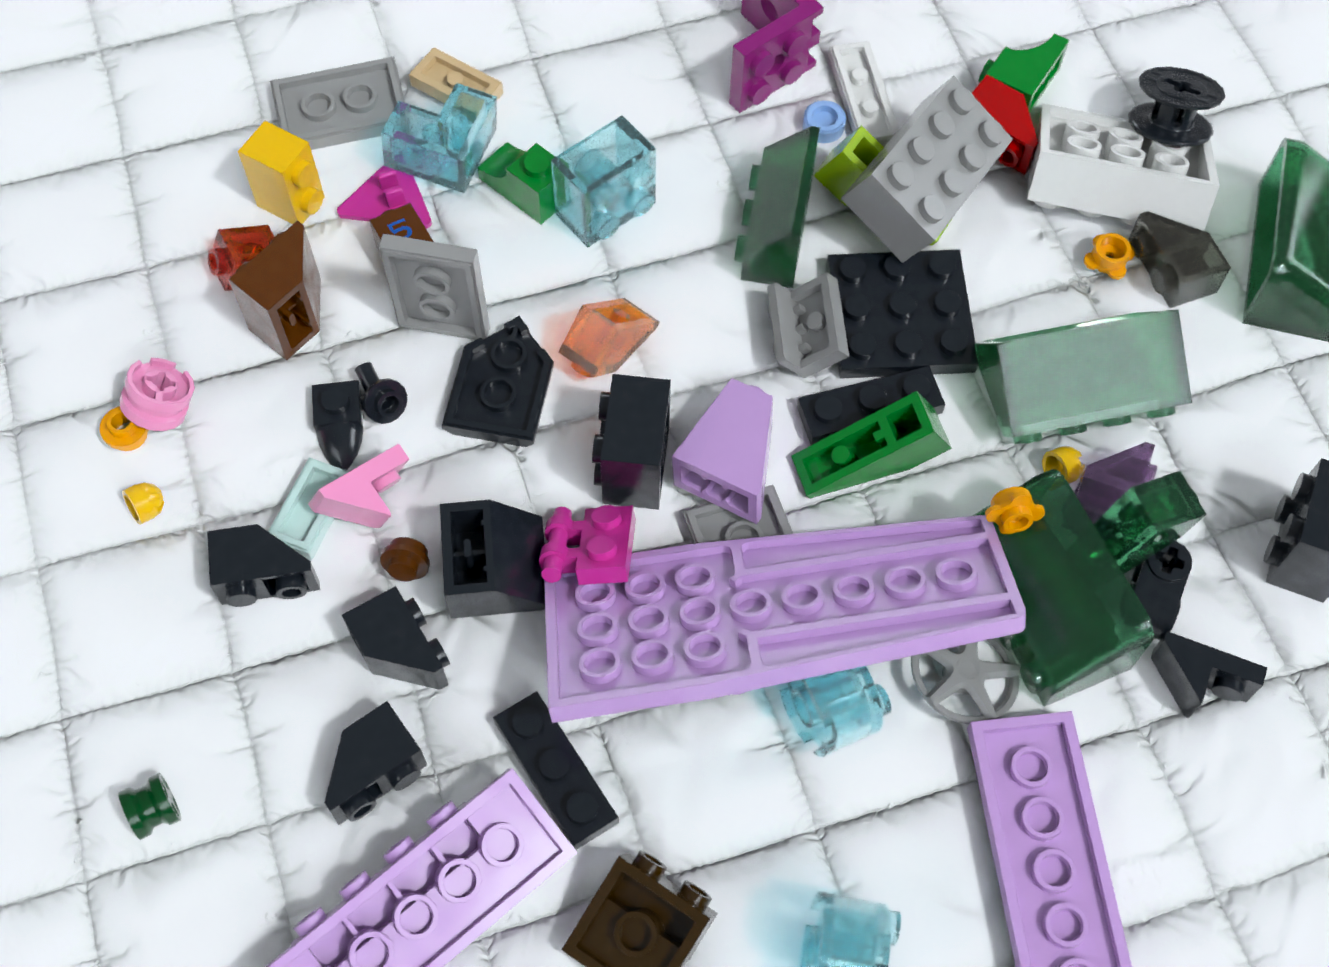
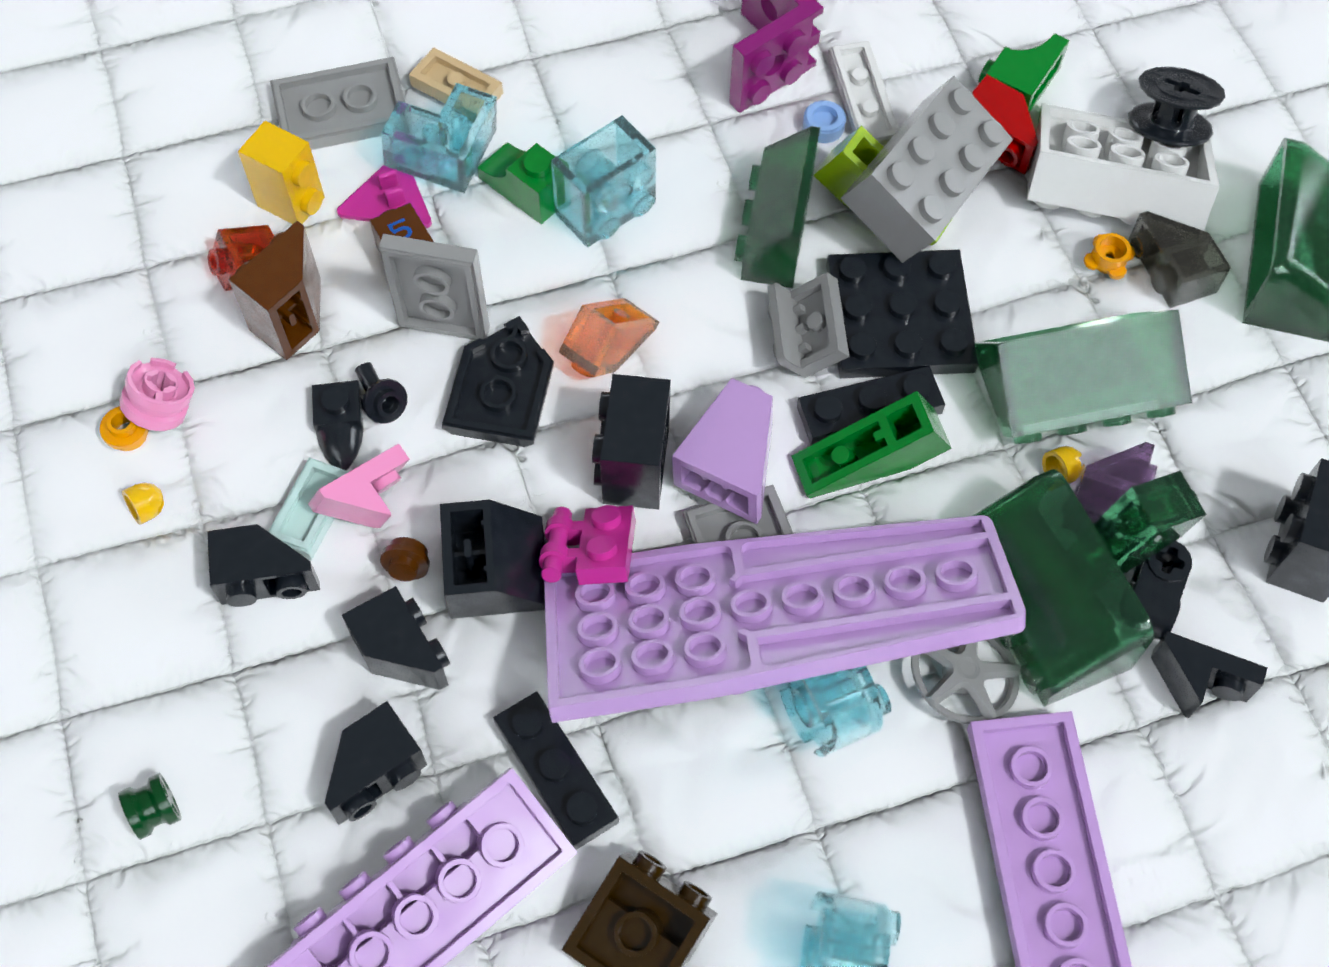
(1013, 510): light orange plate -> none

